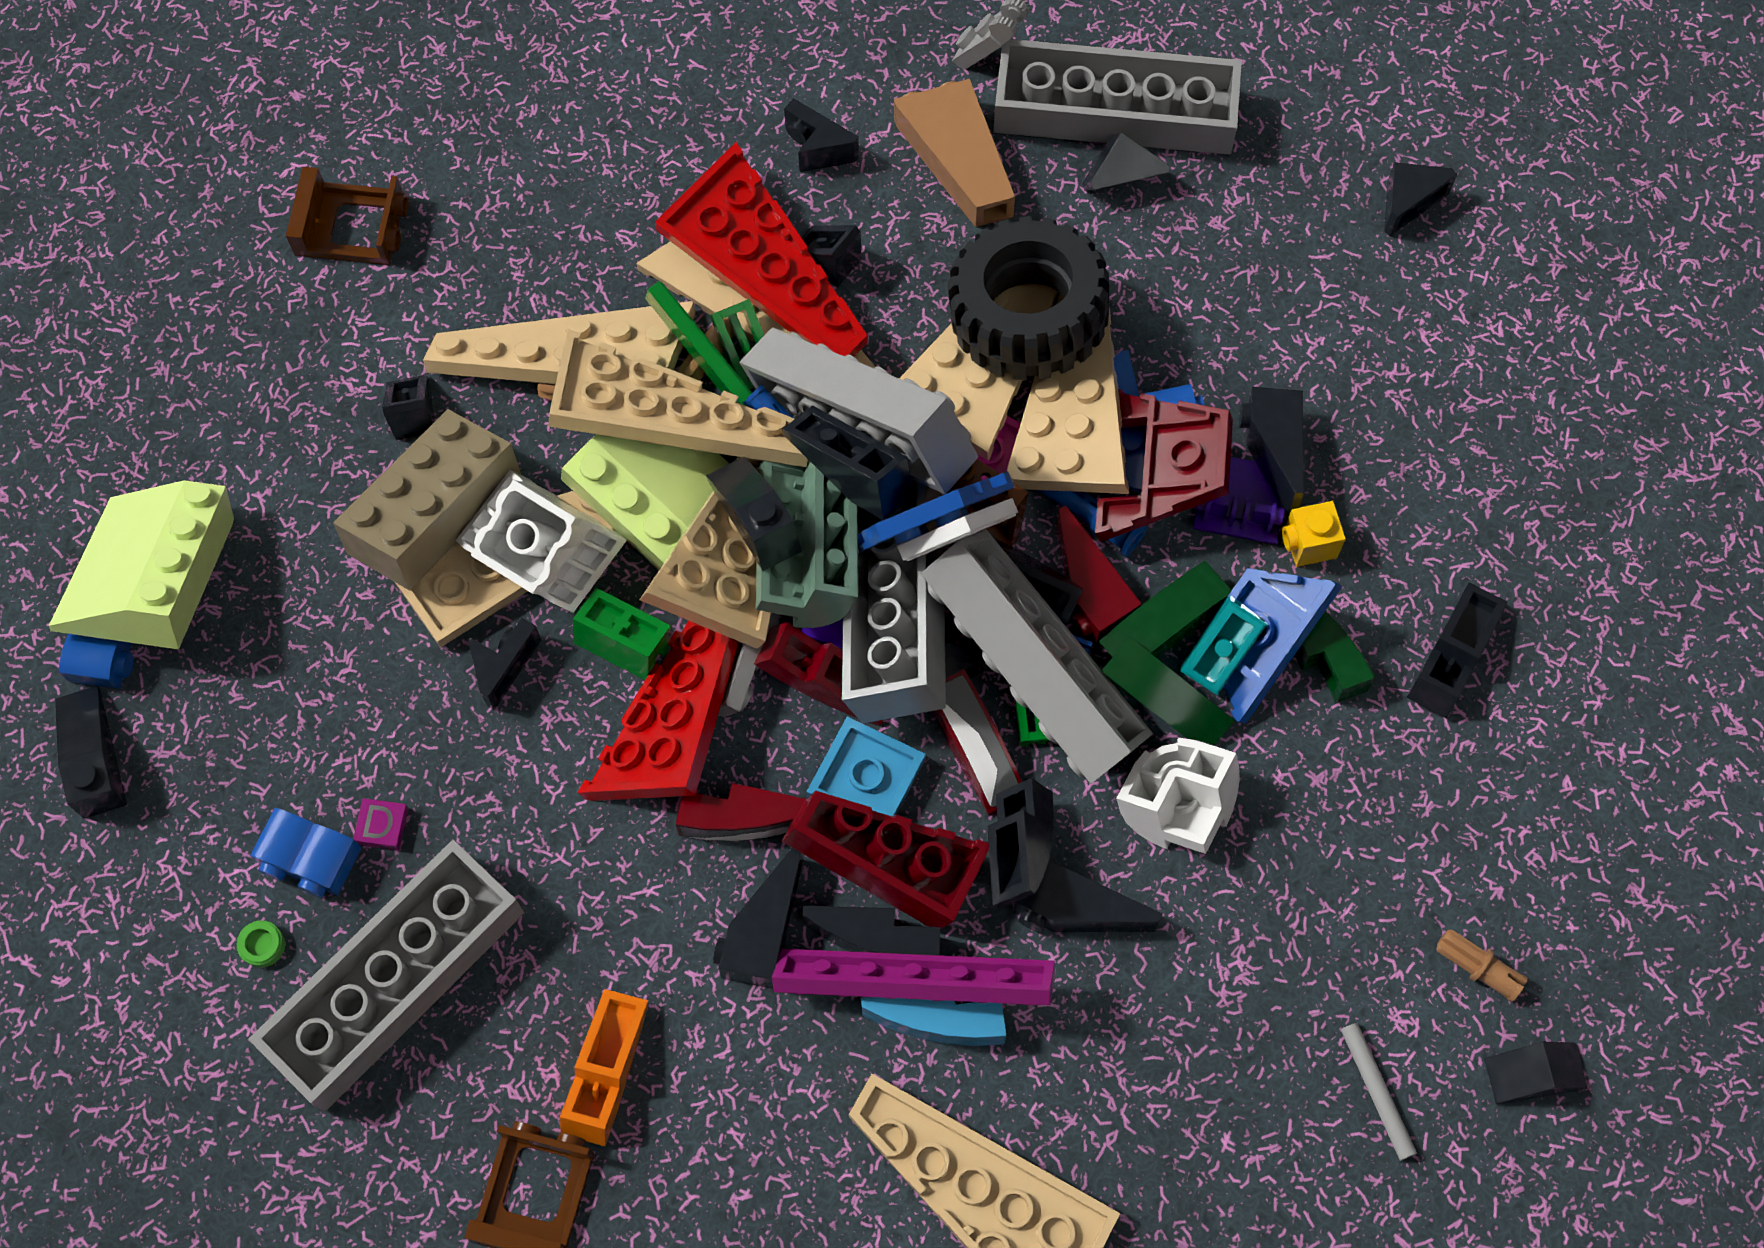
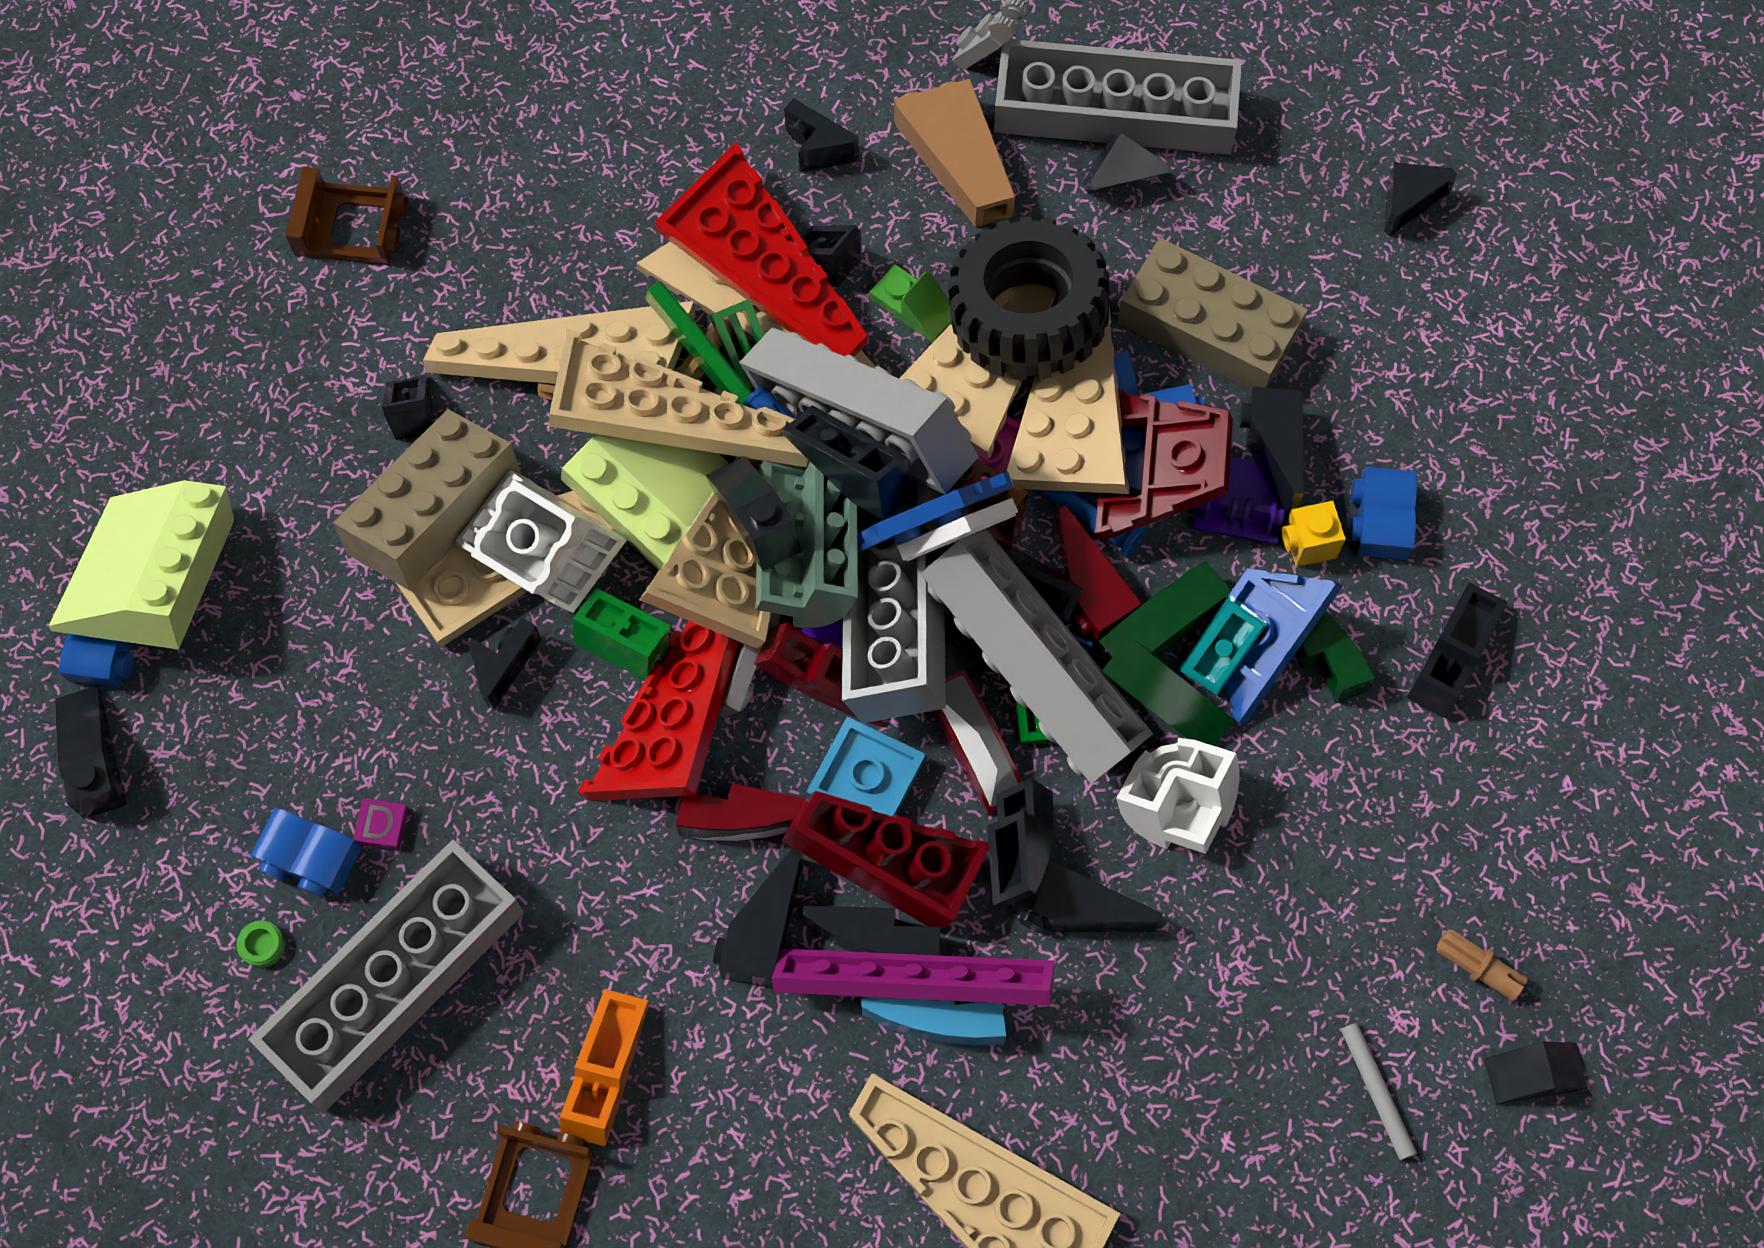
(913, 301): none -> bright green slope
(1211, 315): none -> dark tan brick
(1384, 513): none -> blue brick

